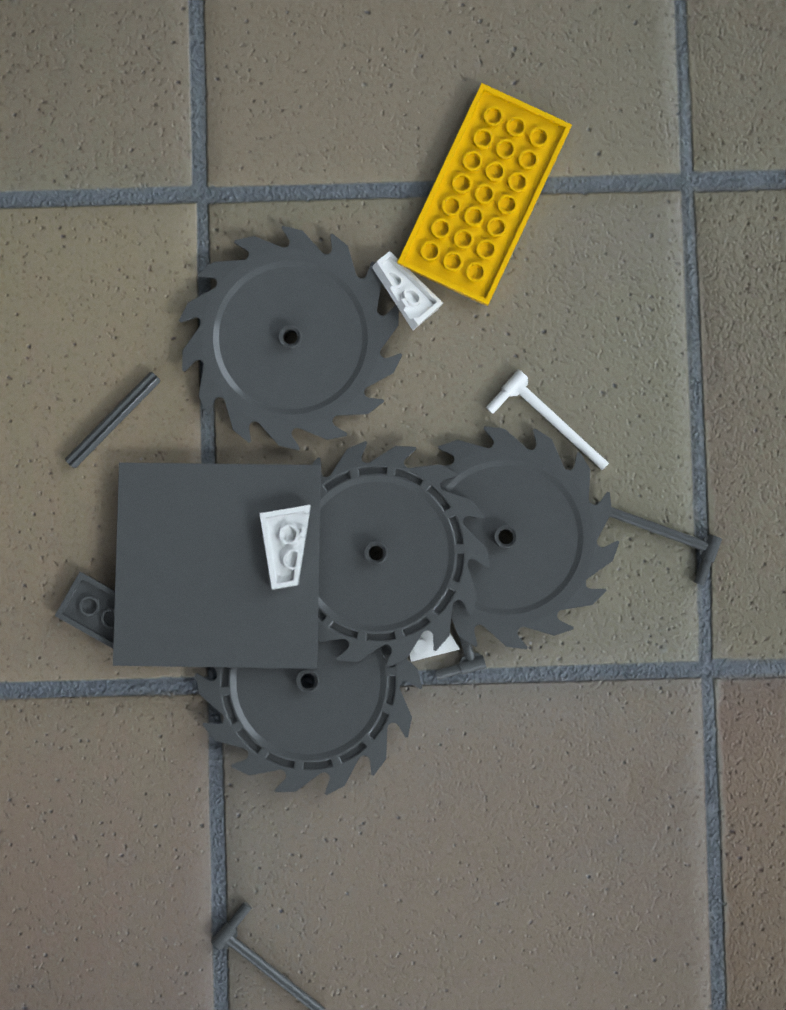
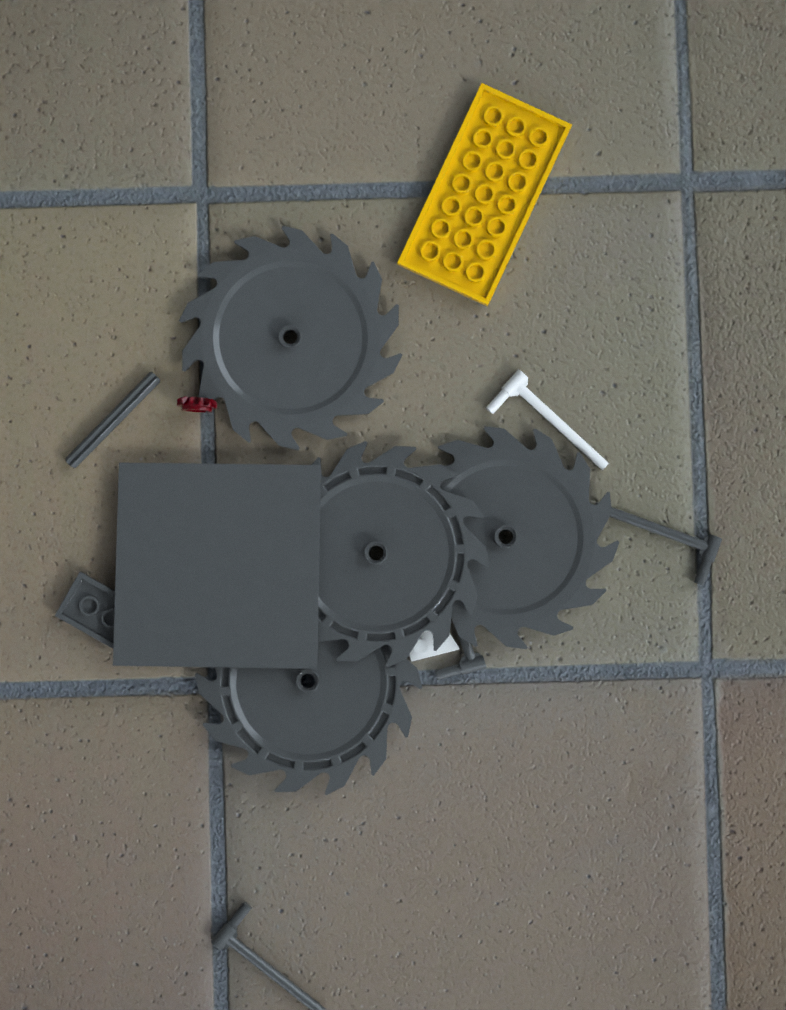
(196, 404): none -> dark red gear
(284, 543): white wing -> none
(406, 290): white wing -> none

